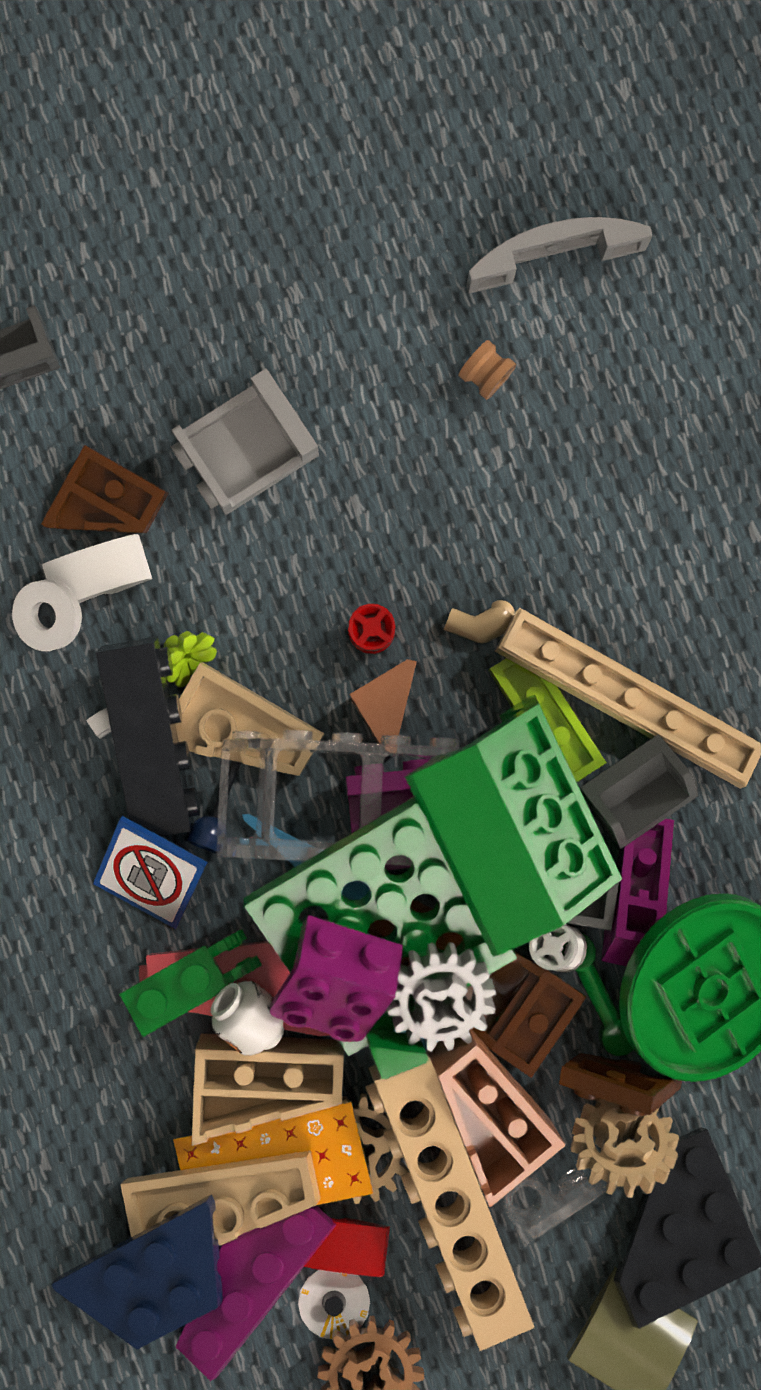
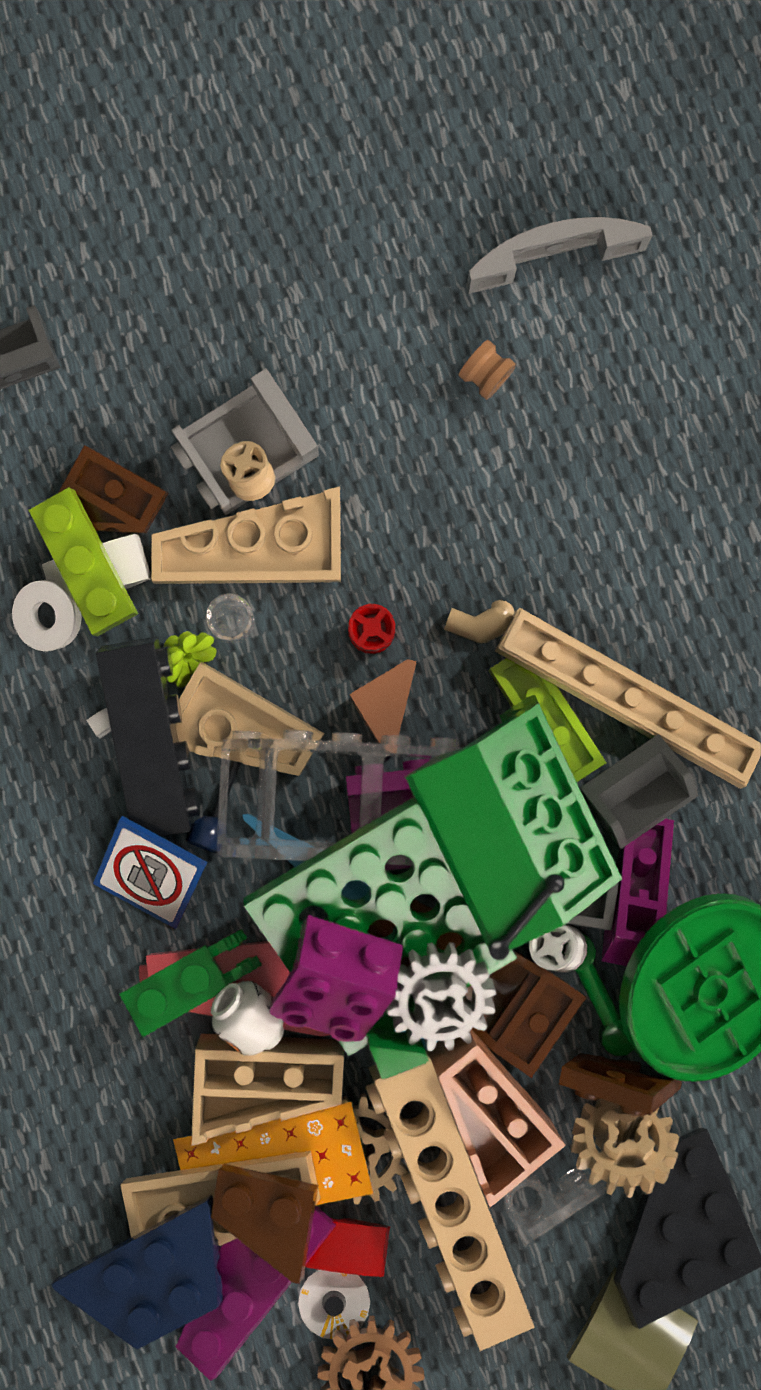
(83, 562): none -> lime plate
(234, 626): none -> clear wheel
(244, 459): none -> tan wheel
(266, 545): none -> tan wing
(267, 1215): none -> reddish brown wing
(500, 946): none -> black hinge

